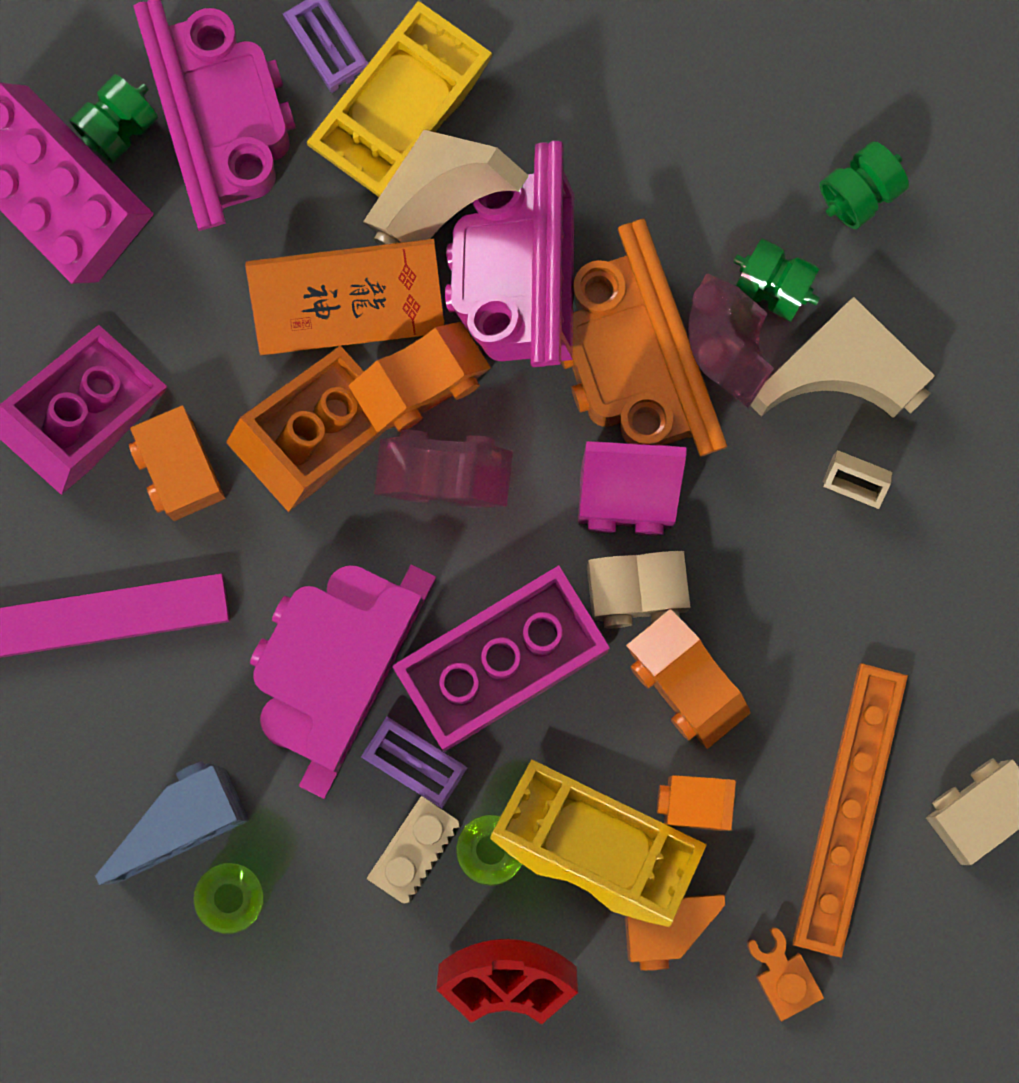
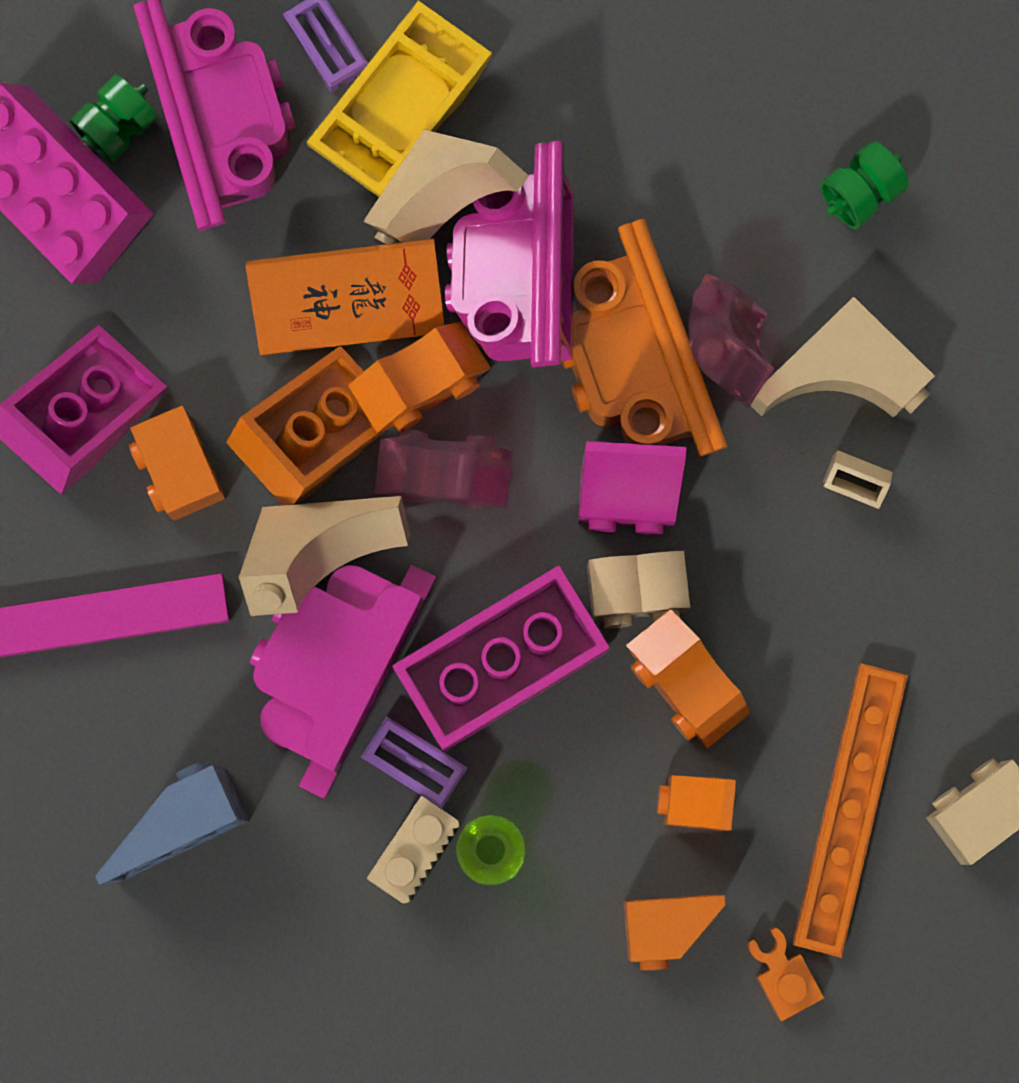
(228, 875): clear neon green wheel -> none
(308, 541): none -> tan arch
(507, 978): red brick -> none
(598, 845): yellow slope -> none
(777, 279): green wheel -> none

